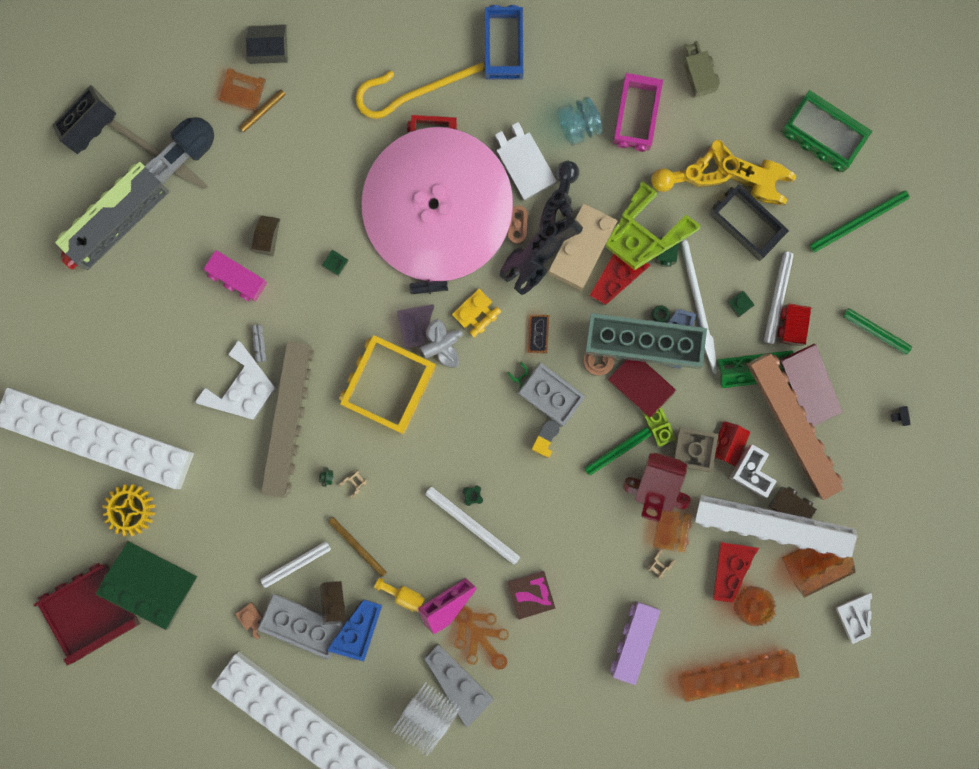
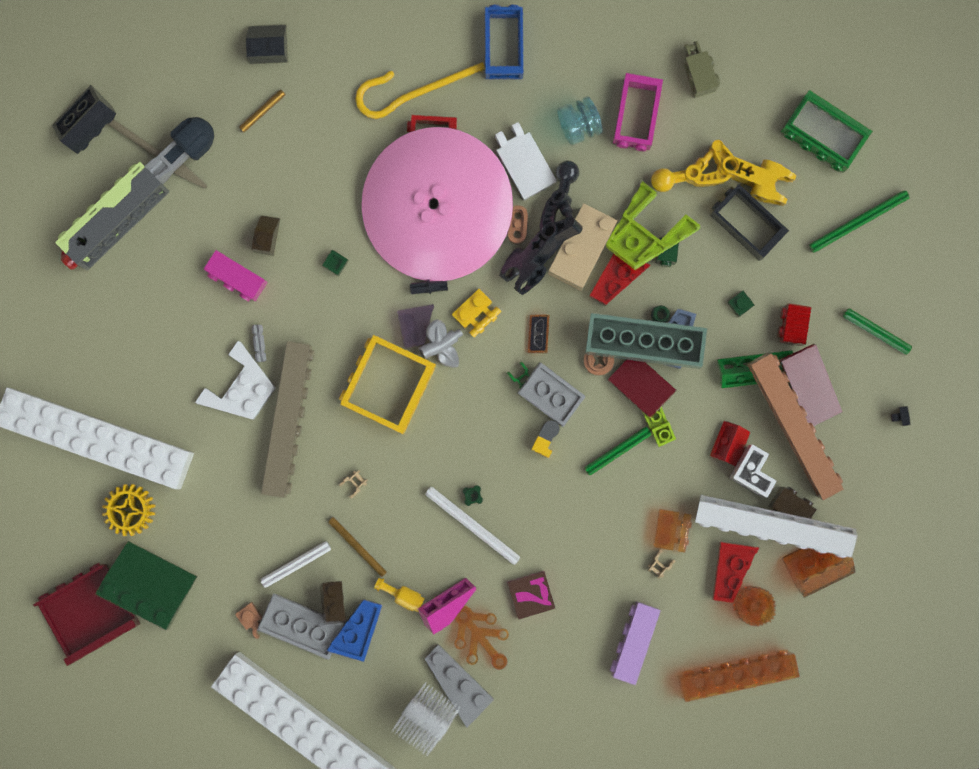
(239, 95): clear orange plate -> none
(326, 477): dark green plate -> none
(659, 485): dark red piece -> none
(704, 450): dark tan brick -> none
(709, 346): white piece -> none
(778, 297): white axle -> none
(856, 617): white wing -> none

